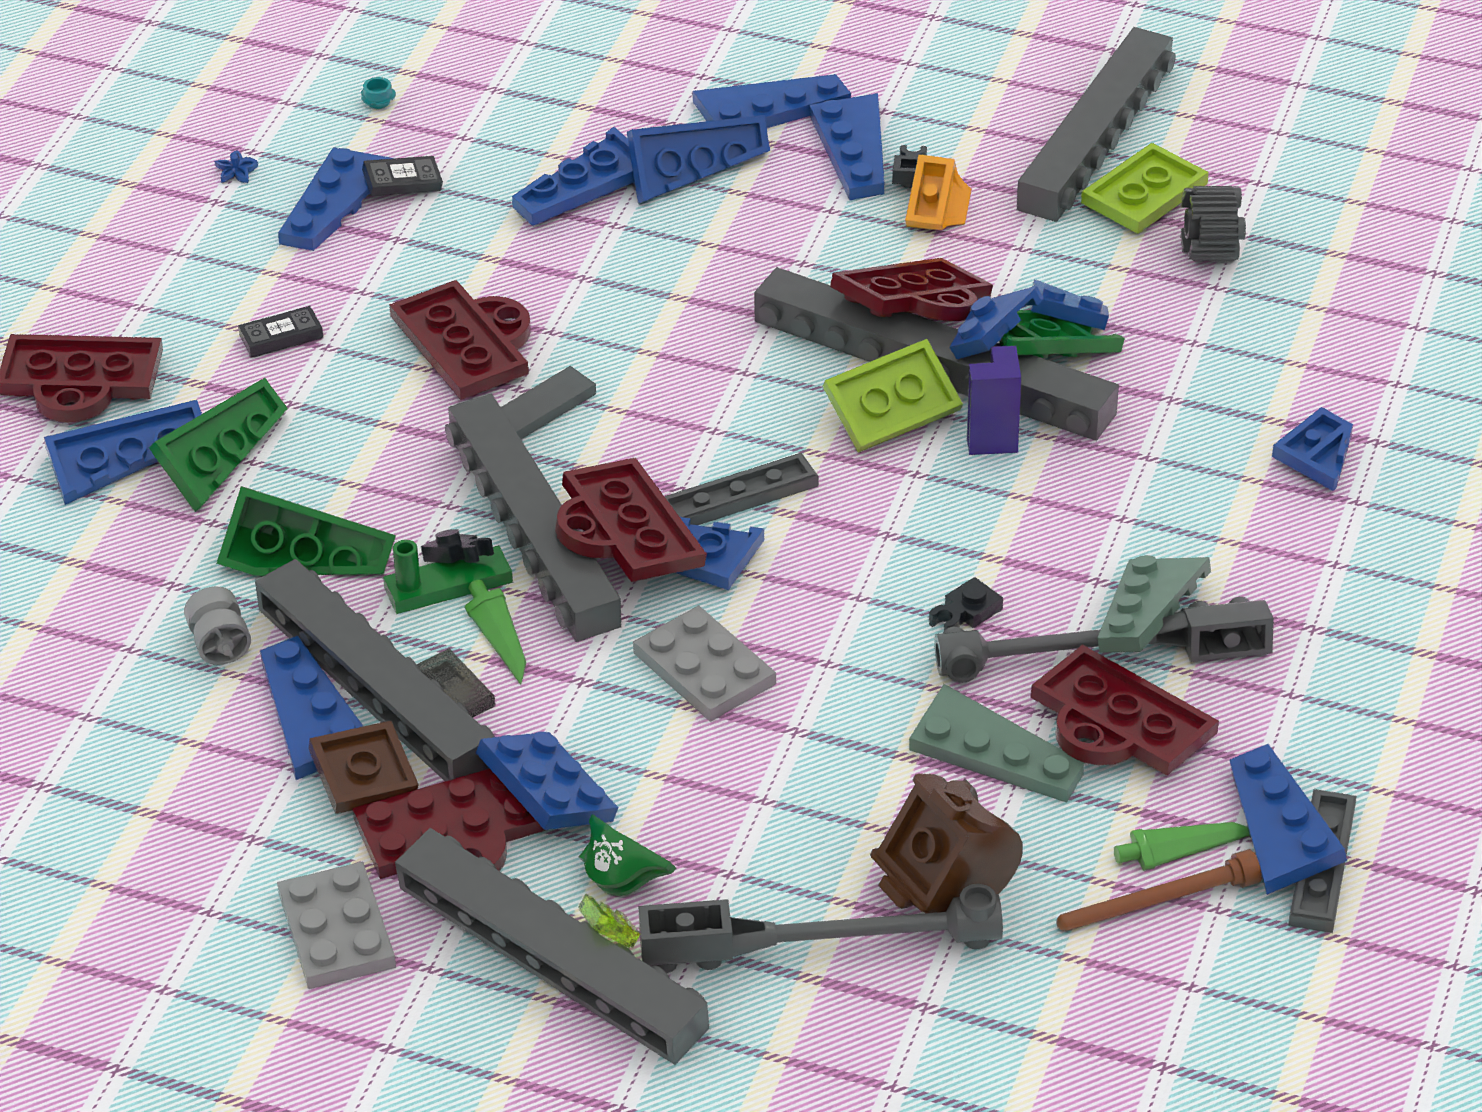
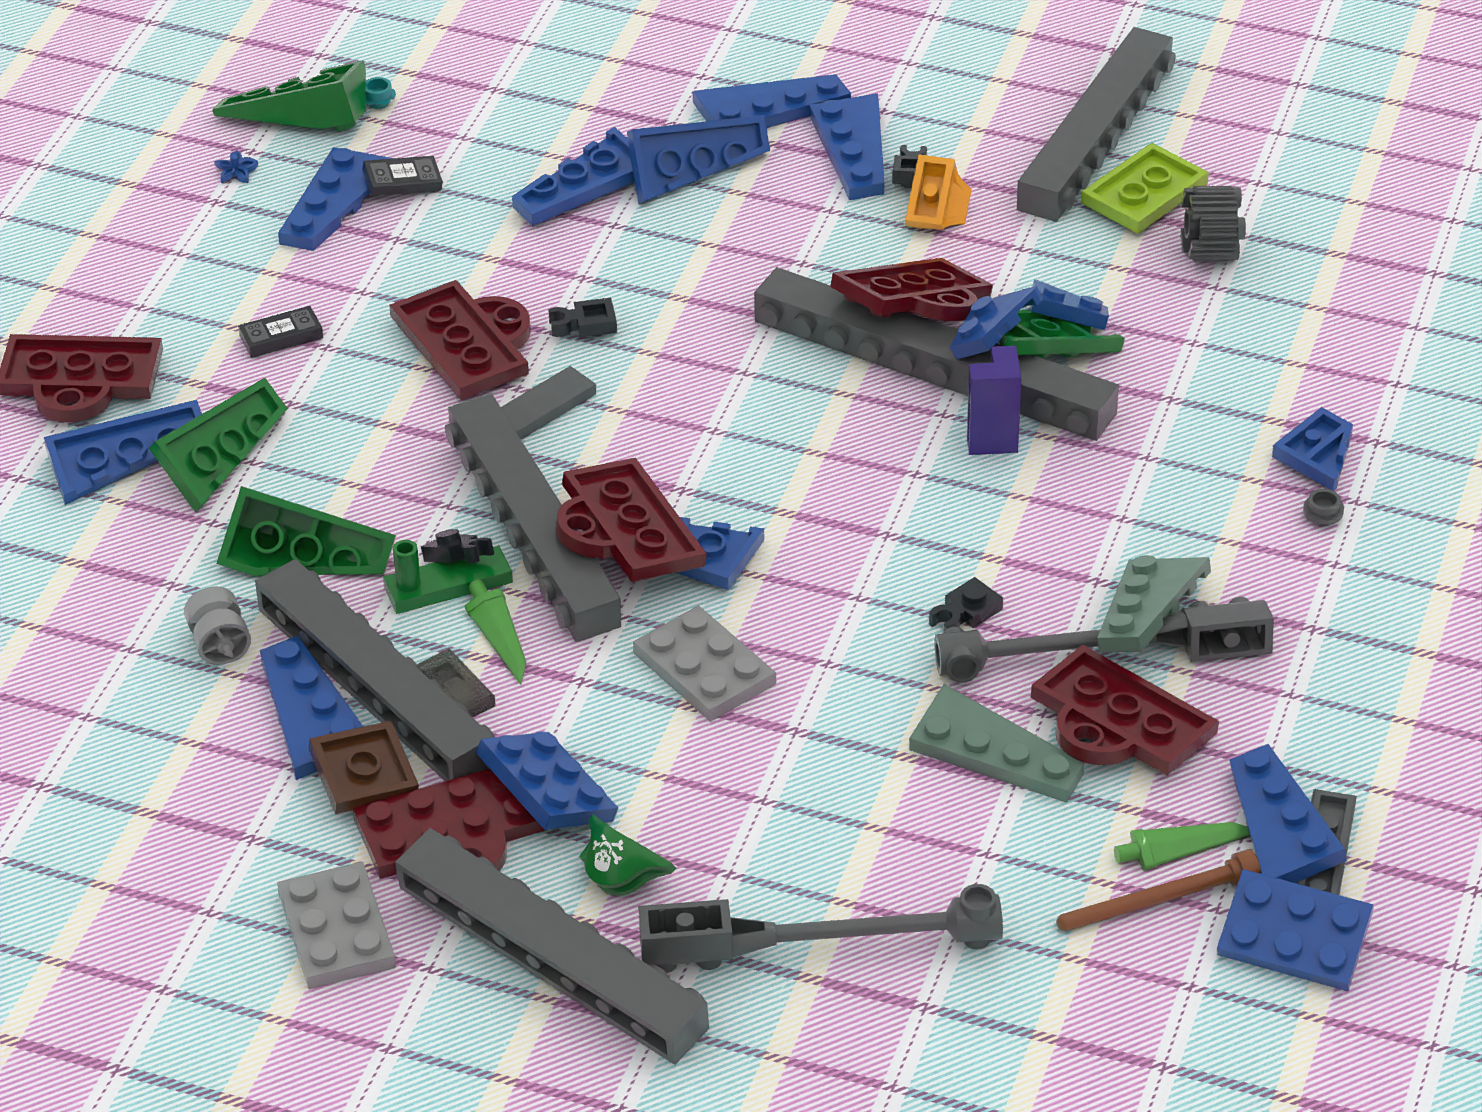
(322, 102): none -> green wedge
(588, 318): none -> black plate
(609, 923): clear neon green tile -> none
(744, 489): dark grey tile -> none
(892, 395): lime plate -> none
(944, 845): reddish brown animal -> none
(1295, 930): none -> blue plate
(1323, 507): none -> dark grey plate

